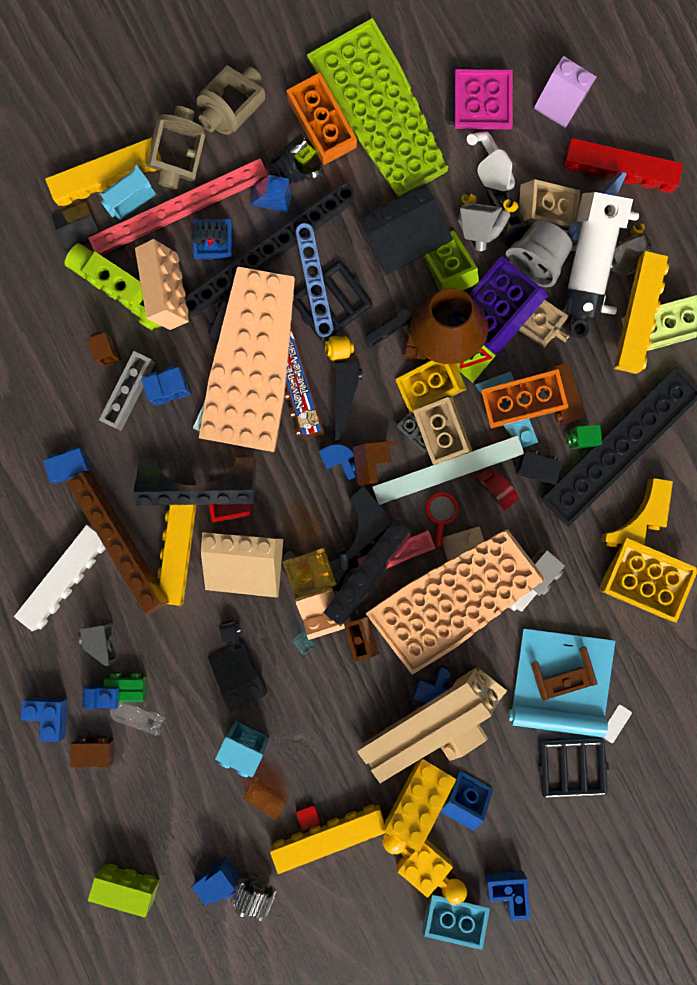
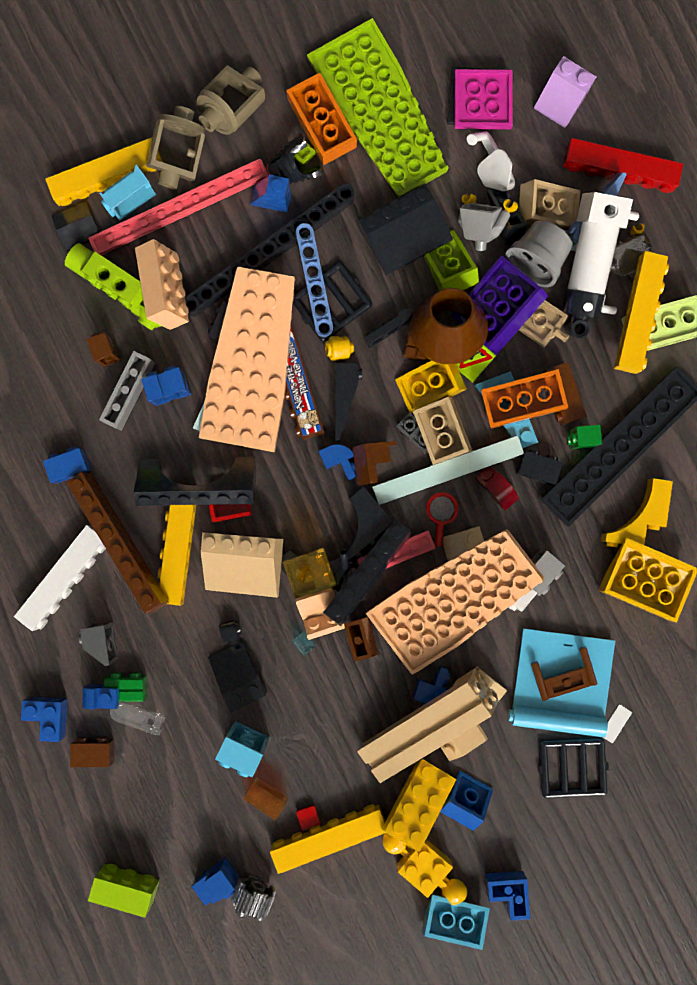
(212, 239): plate -> none

